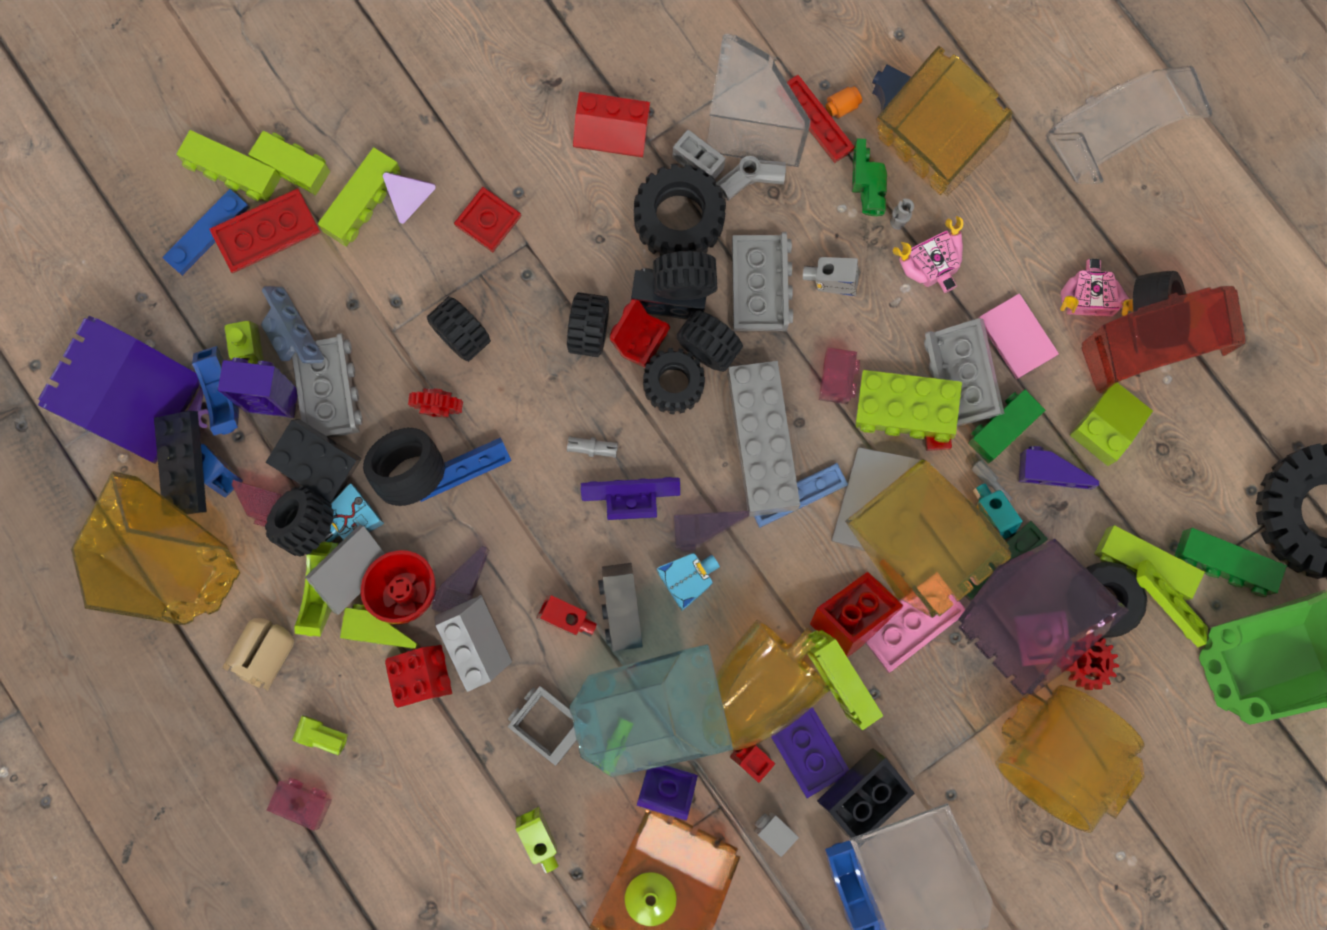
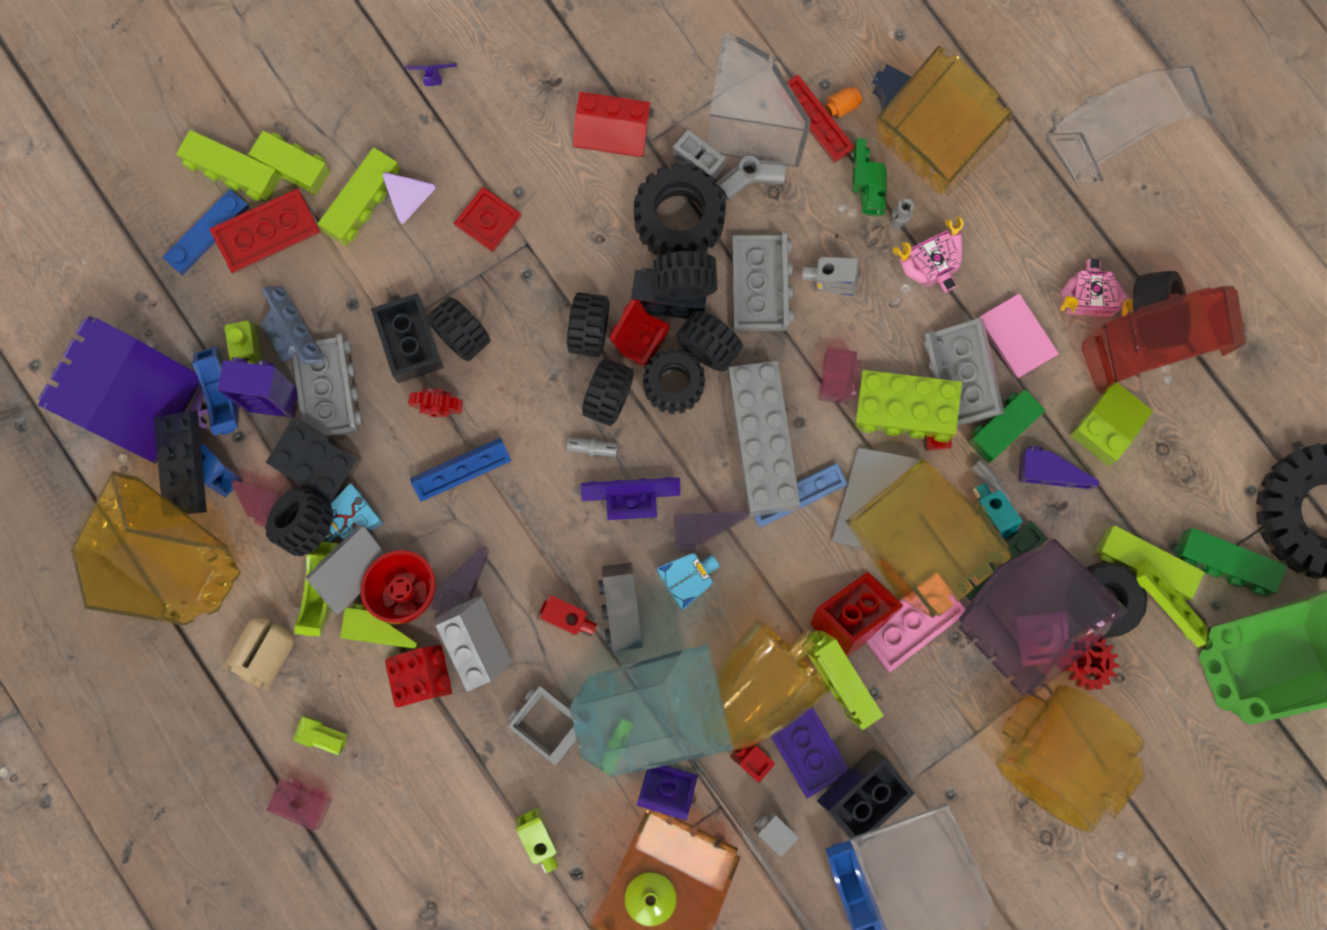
(407, 338): none -> black brick
(414, 483): black tyre -> none
(432, 74): none -> dark purple piece
(607, 392): none -> black tyre

